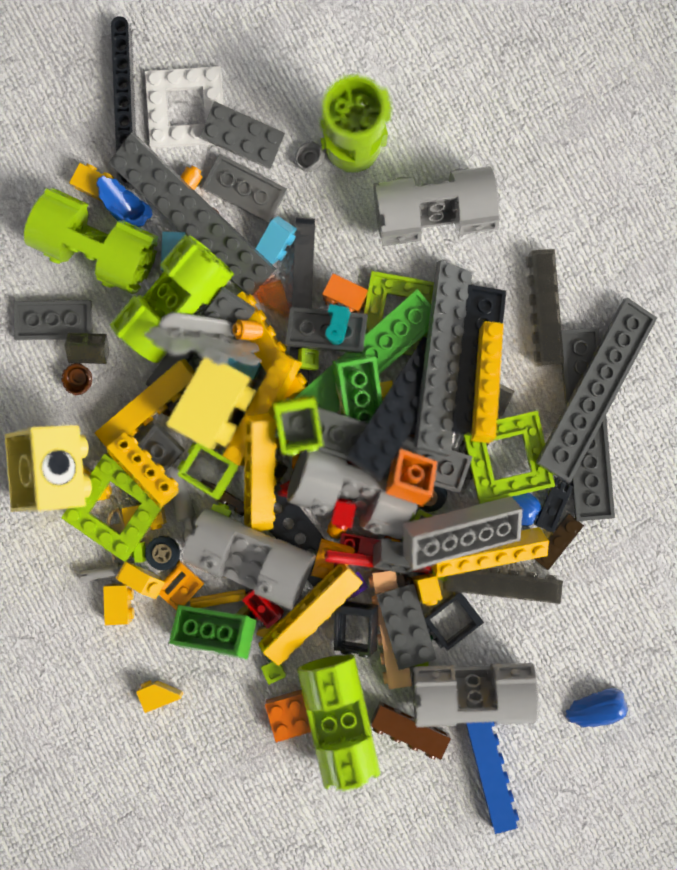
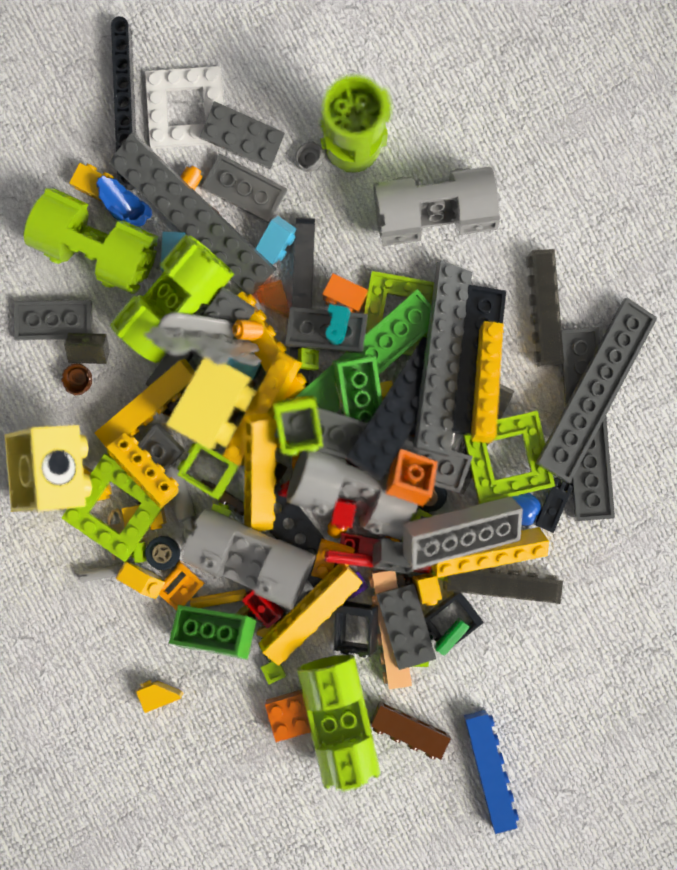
(118, 604): yellow brick -> none
(451, 637): none -> slope
(475, 694): light grey cylinder -> none
(560, 539): dark brown plate -> none
(598, 709): blue hair -> none

